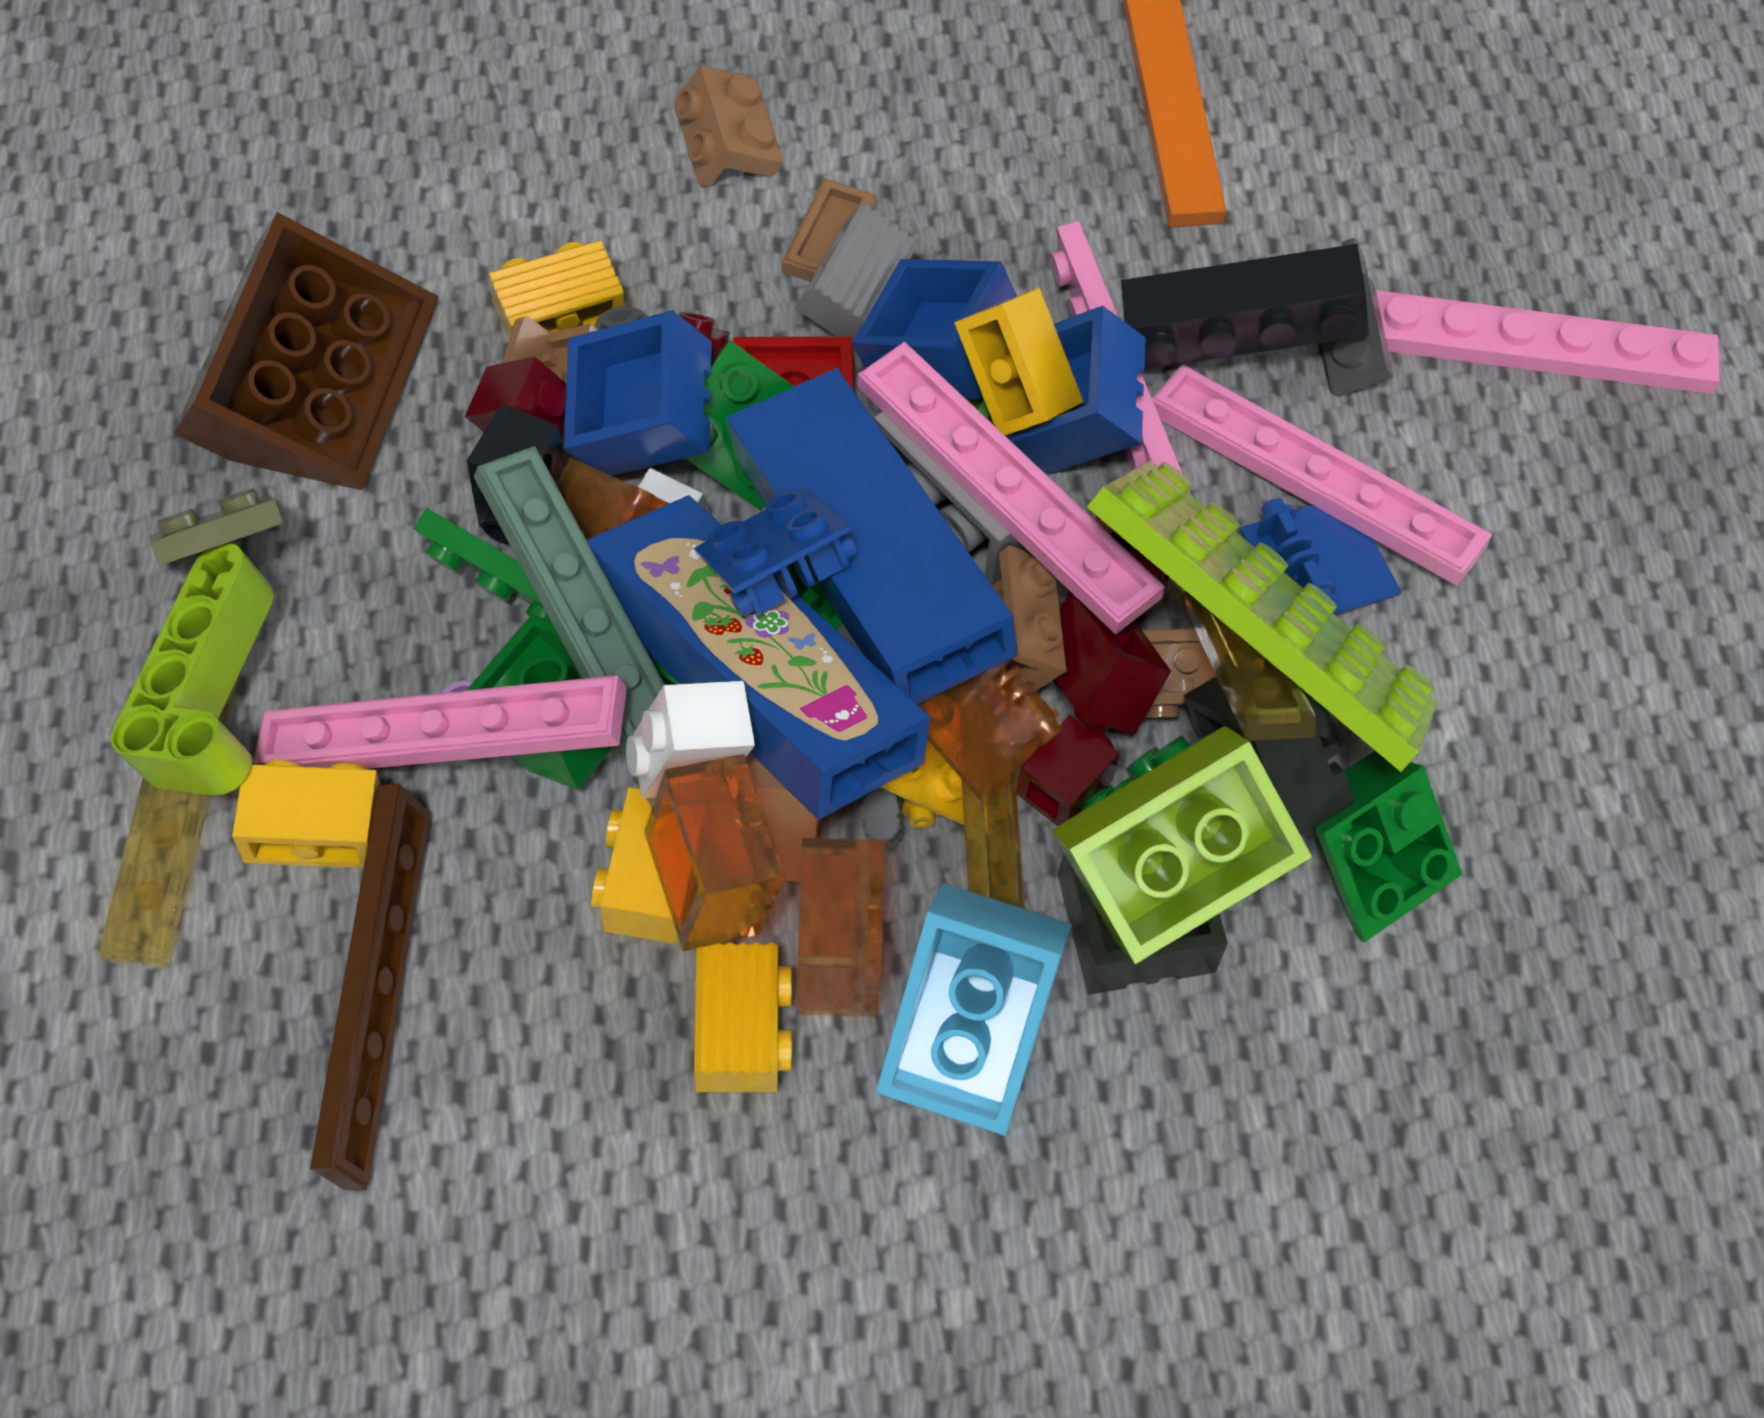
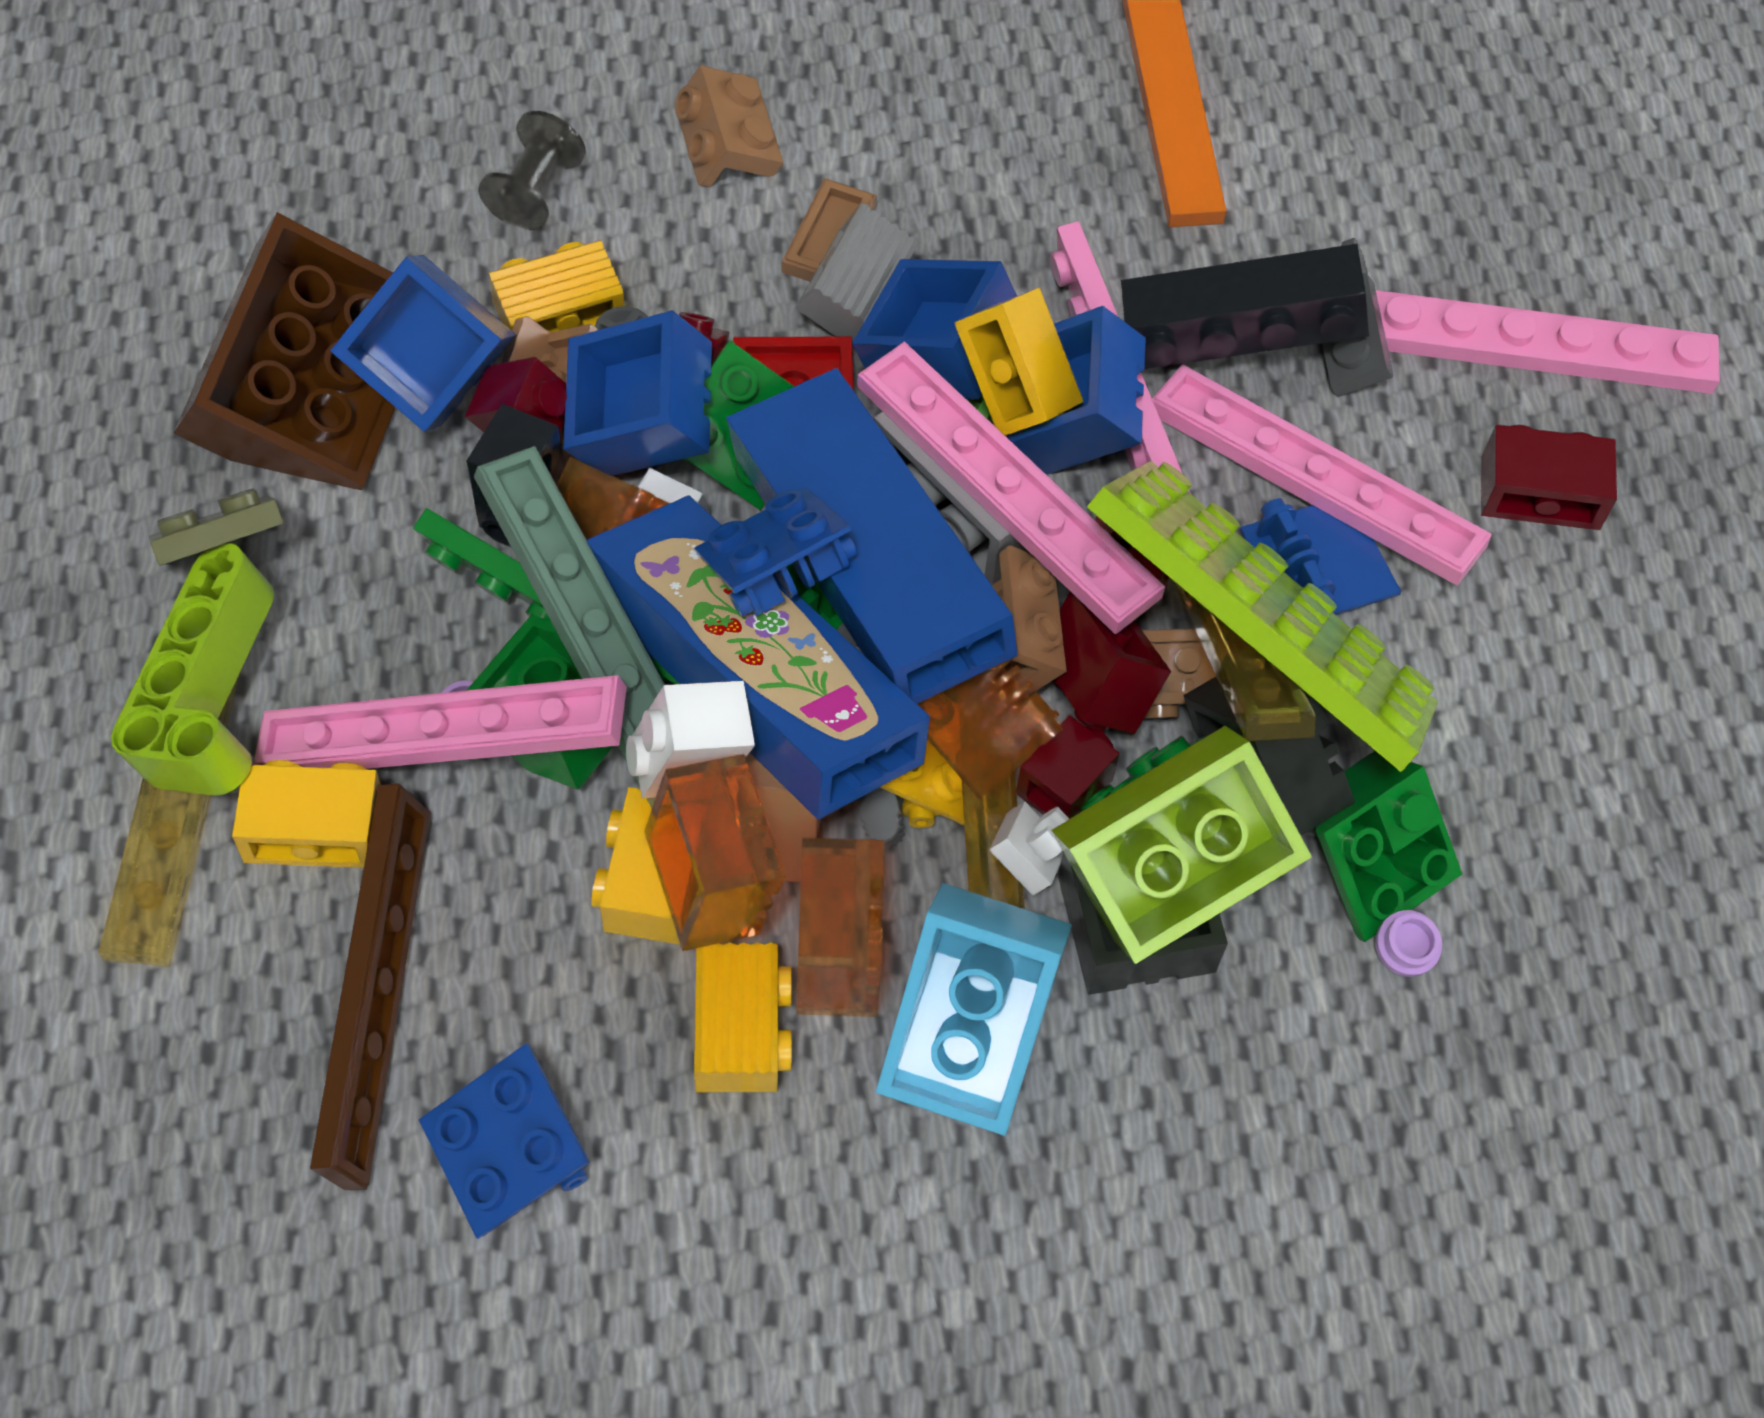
(422, 342): none -> blue piece
(505, 1142): none -> blue hinge
(516, 195): none -> clear smoke piece
(1029, 847): none -> white tile
(1408, 943): none -> lavender plate
(1548, 477): none -> dark red brick

